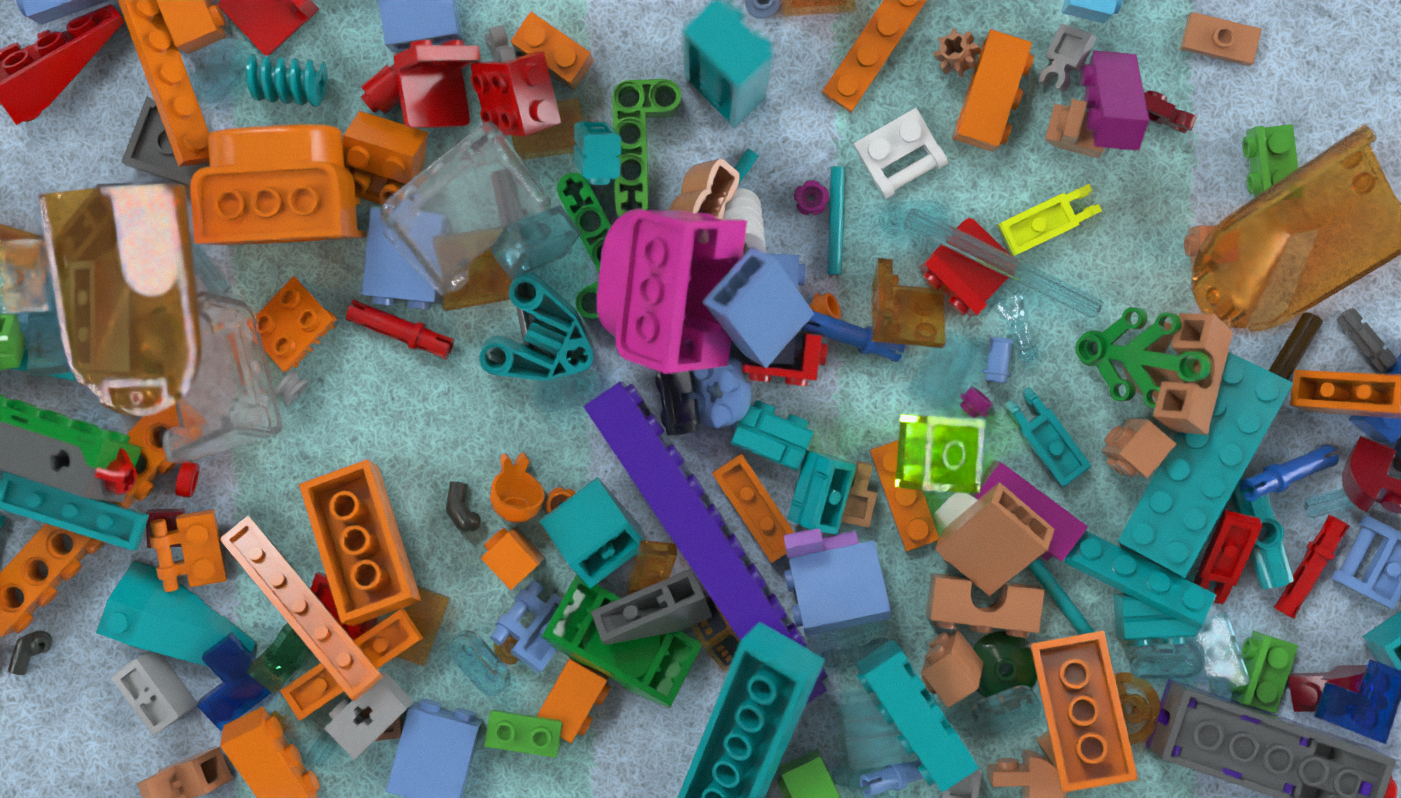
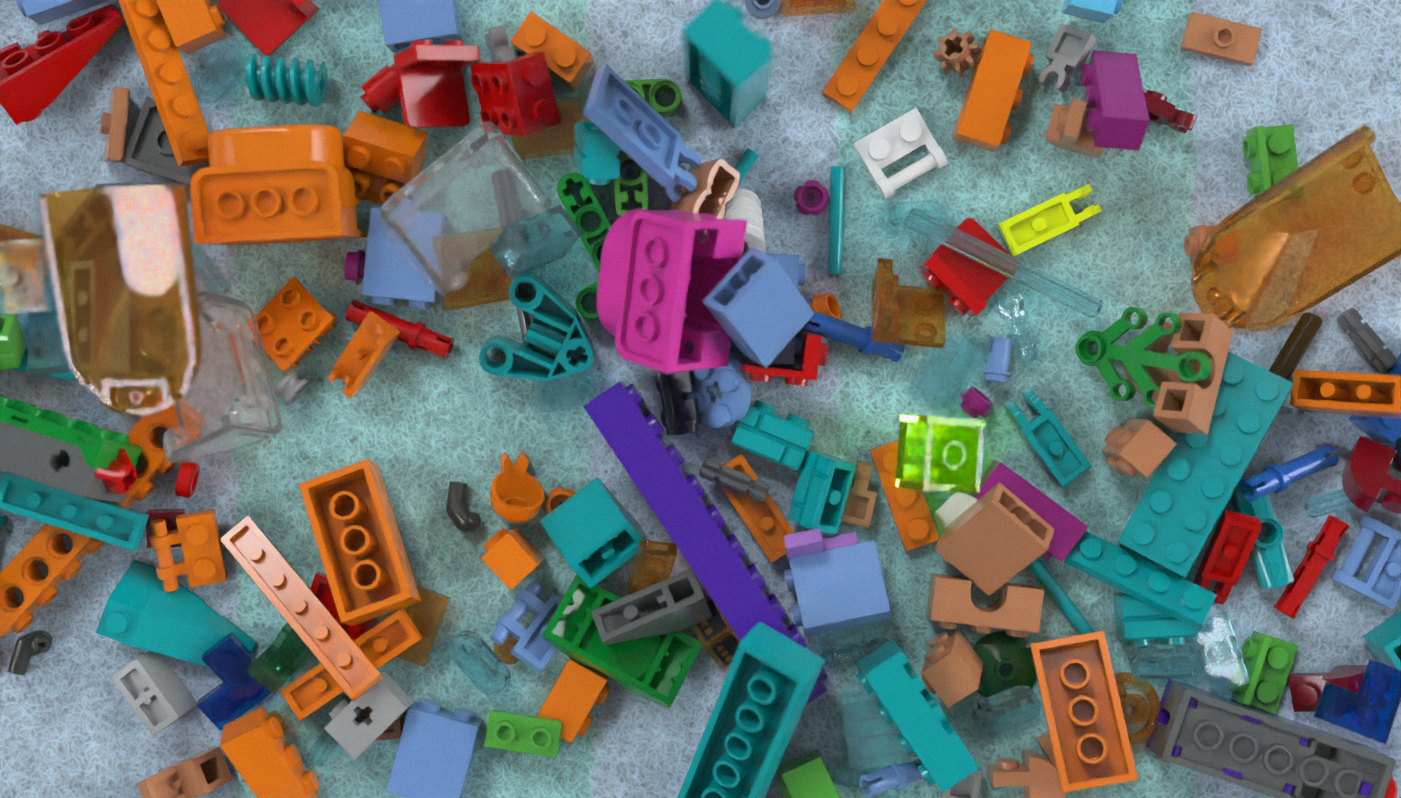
(114, 124): none -> nougat plate
(354, 266): none -> magenta plate
(364, 353): none -> orange hinge
(641, 132): none -> medium blue tile
(734, 480): none -> dark grey axle

